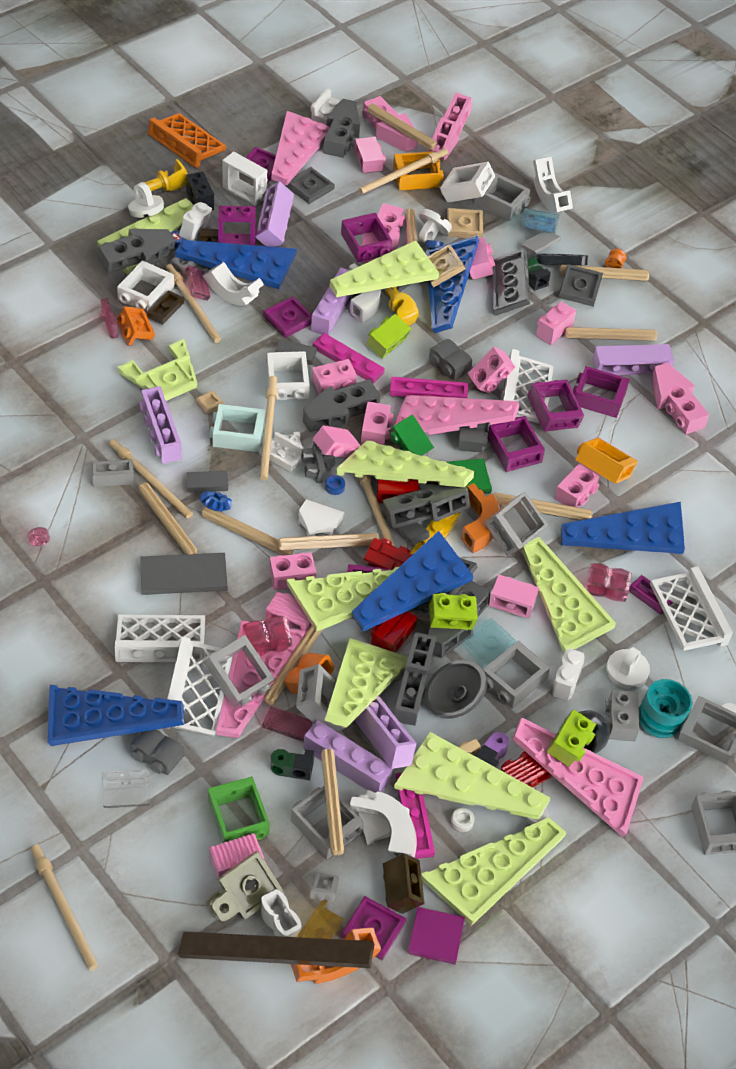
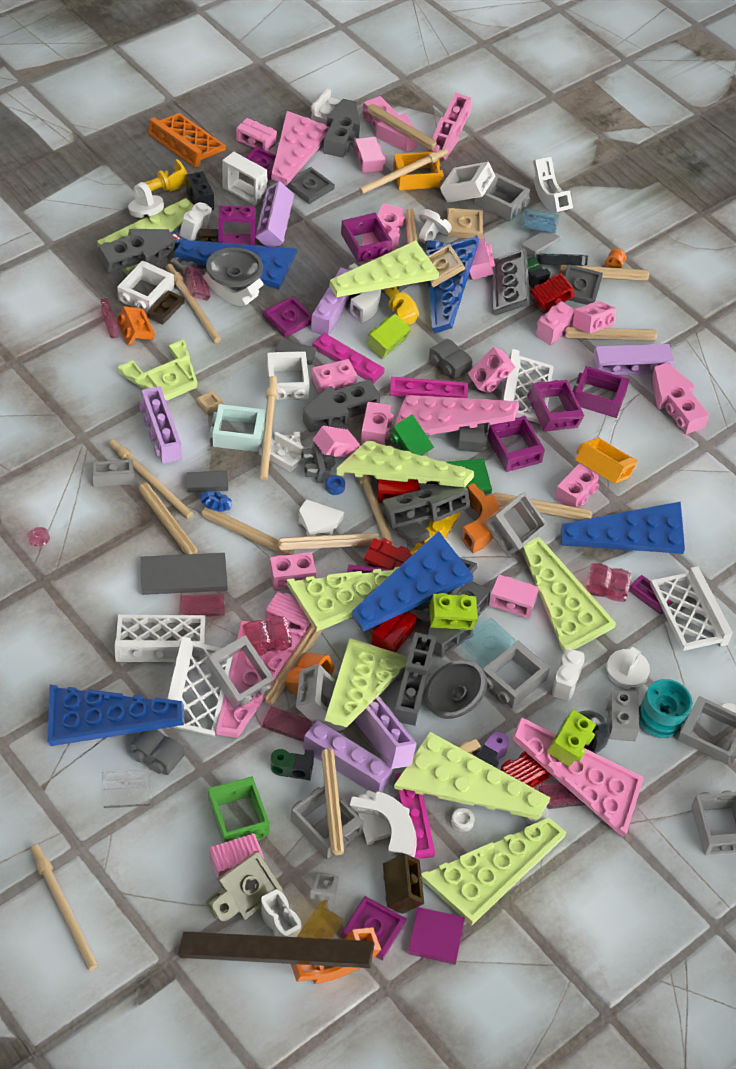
(203, 605): none -> clear pink tile
(234, 267): none -> dark grey dish
(256, 135): none -> bright pink brick
(551, 293): none -> red brick
(559, 796): none -> clear pink tile
(594, 317): none -> bright pink brick

